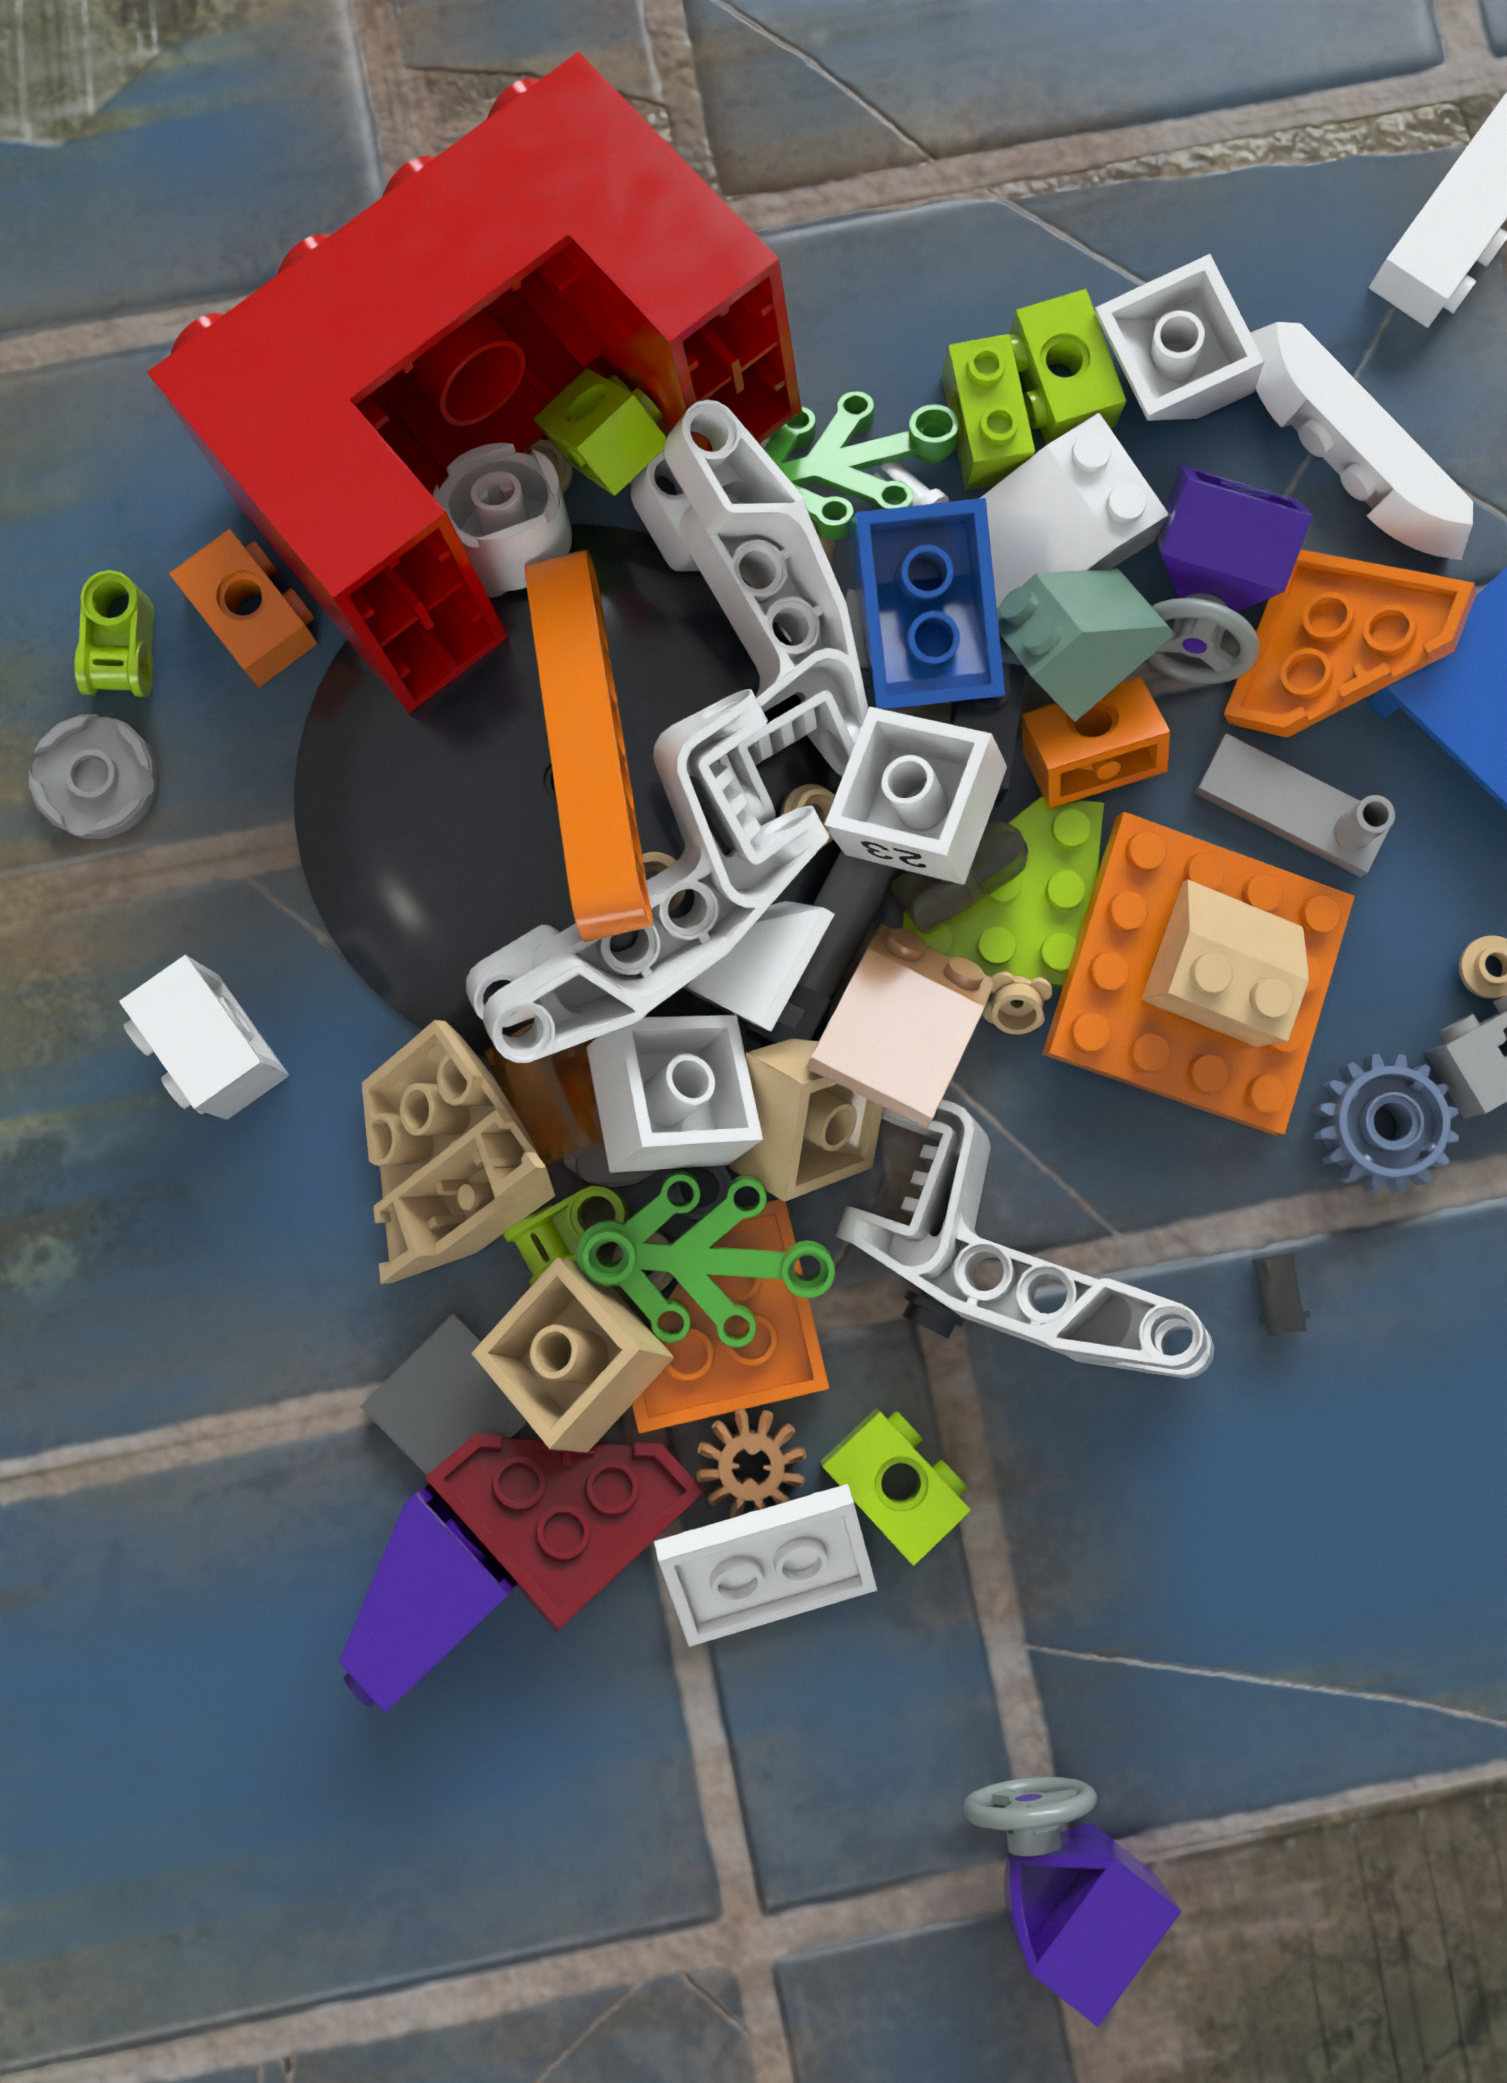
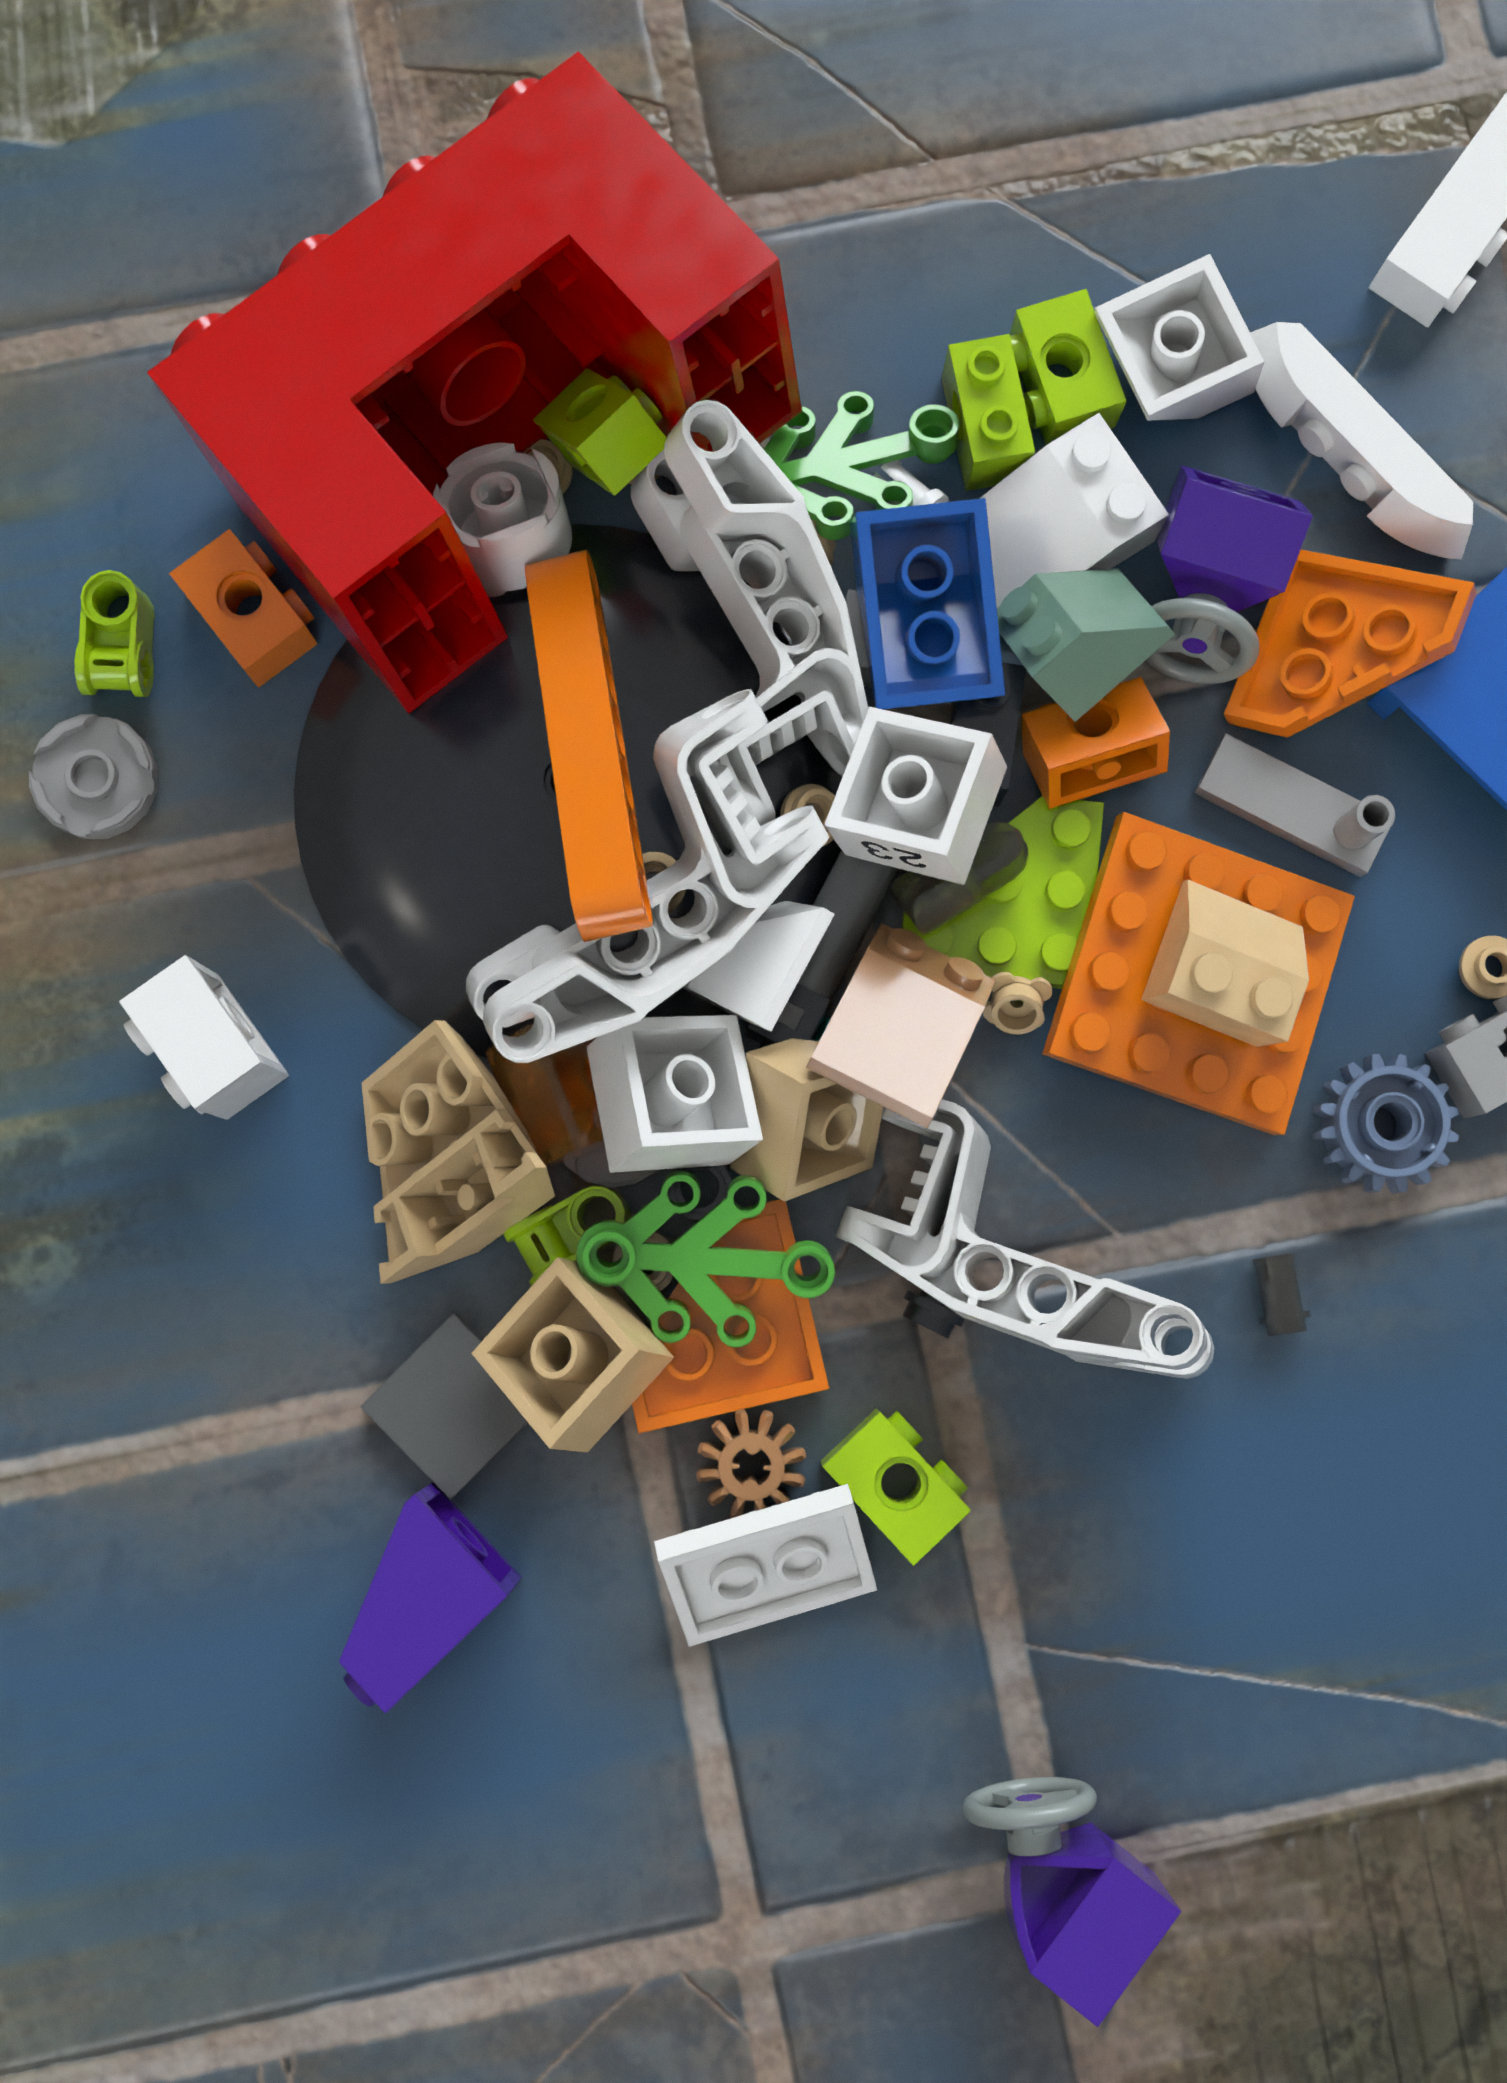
(562, 1517): dark red plate -> none

